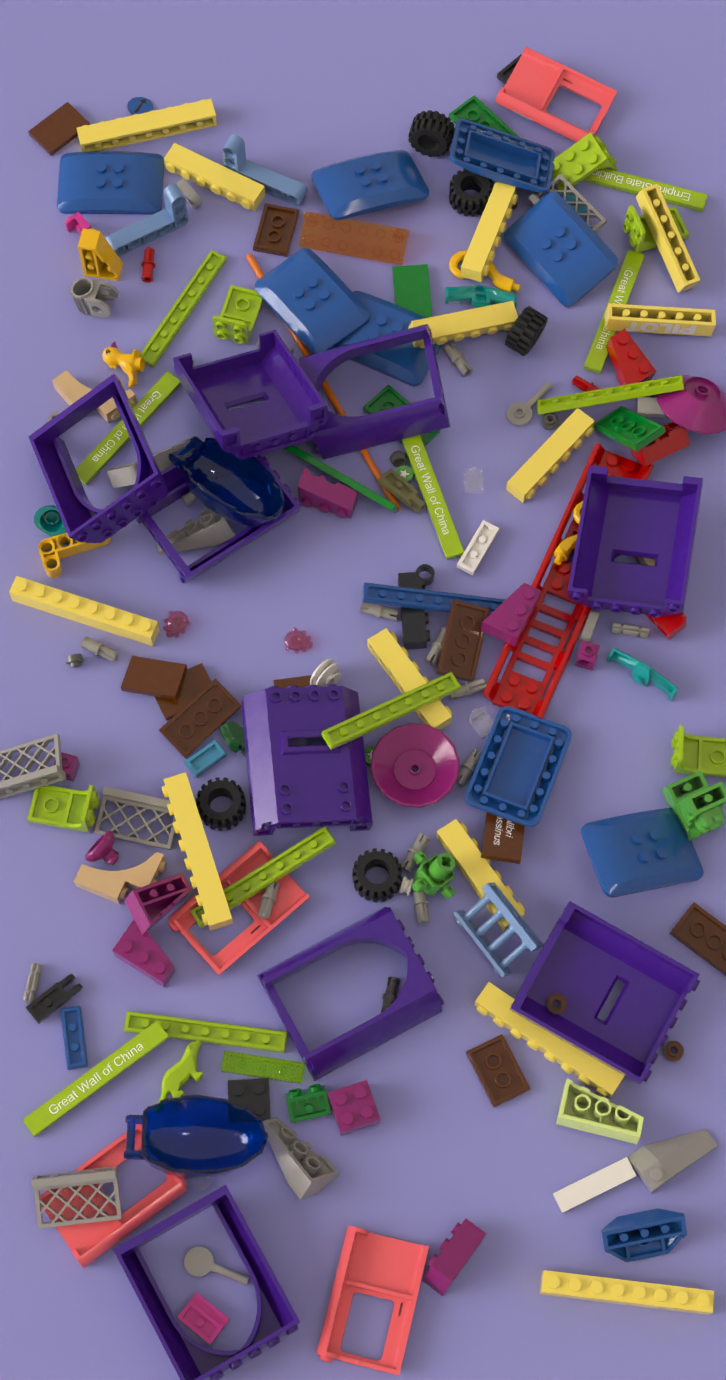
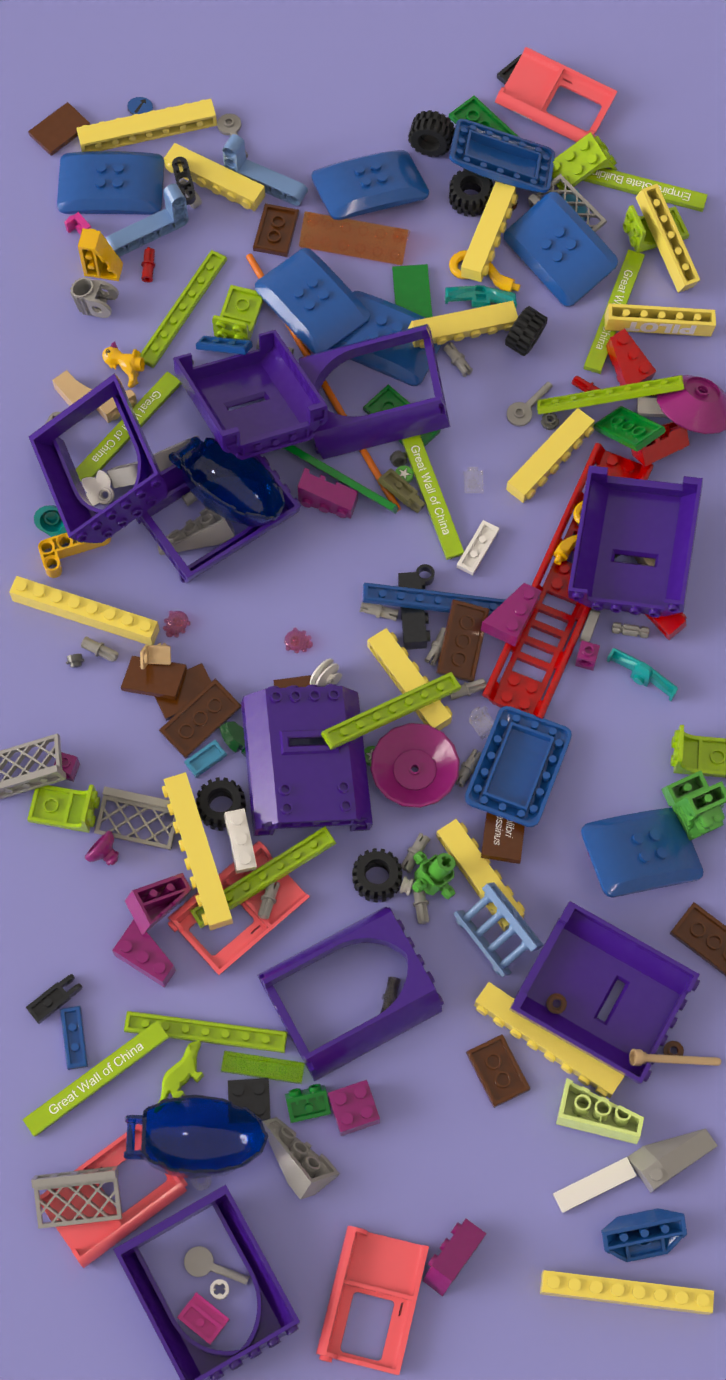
(32, 983): light grey axle -> none
(96, 487): none -> white plate
(114, 884): tan arch -> none
(155, 655): none -> tan bracket
(185, 174): none -> black beam
(219, 1282): none -> white bush
(224, 345): none -> blue tile
(229, 124): none -> light grey piece
(240, 839): none -> white arch
(638, 1057): none -> tan piece

